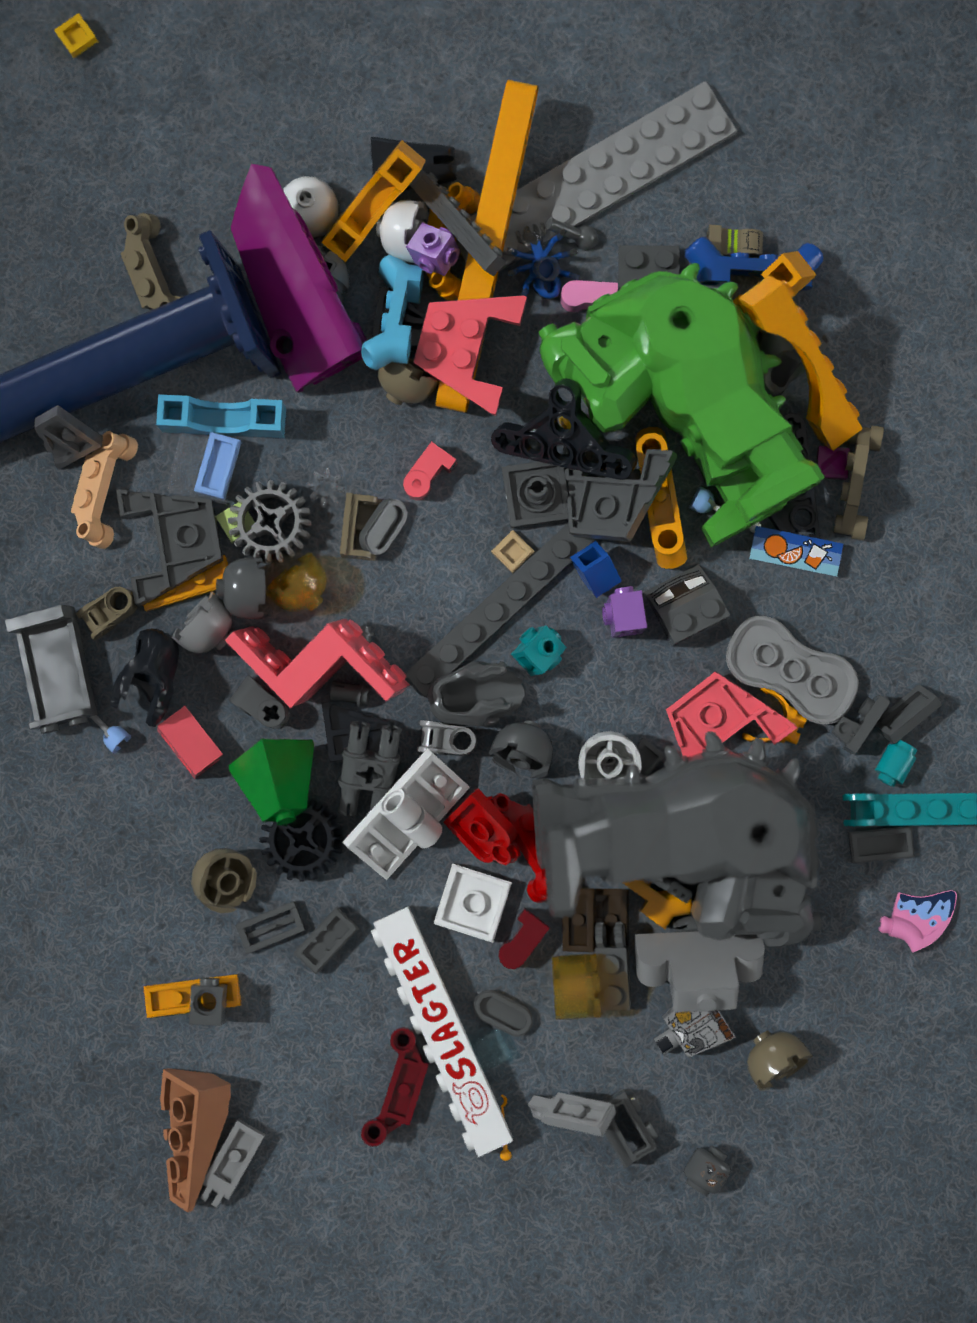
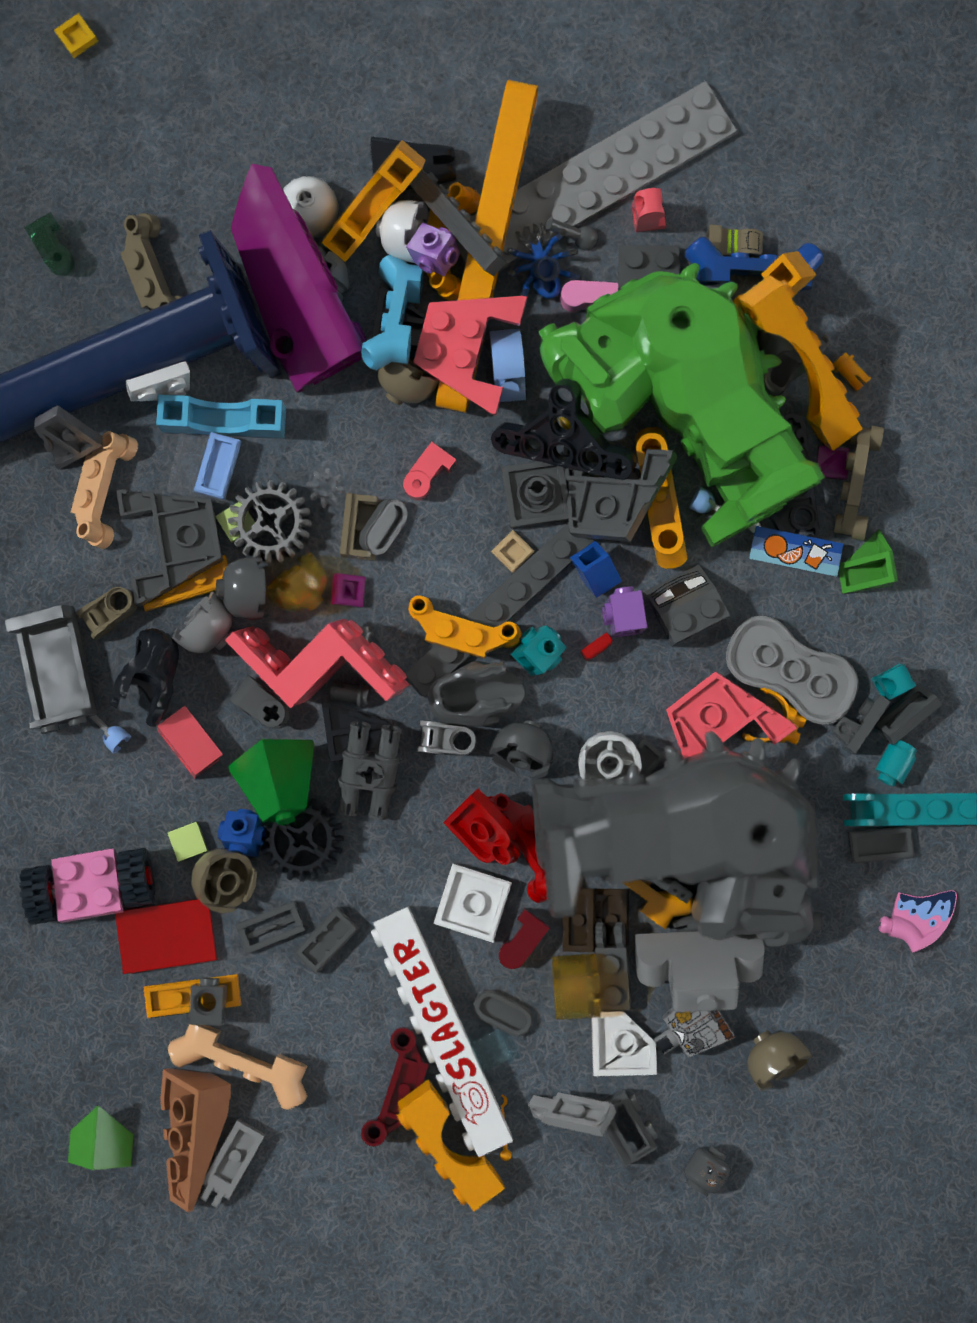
(52, 252): none -> clear green leg
(87, 886): none -> plate
(100, 1142): none -> bright green slope
(165, 381): none -> white plate
(165, 936): none -> red tile
(188, 841): none -> yellowish green tile
(242, 832): none -> blue brick
(284, 1074): none -> light nougat plate
(348, 590): none -> magenta tile
(407, 815): white plate -> none
(461, 633): none -> light orange plate
(472, 1175): none -> light orange arch
(508, 363): none -> light blue brick
(596, 647): none -> red tile
(621, 1046): none -> white plate
(648, 210): none -> coral leg
(849, 369): none -> light orange pin
(869, 566): none -> bright green slope
(893, 681): none -> teal leg

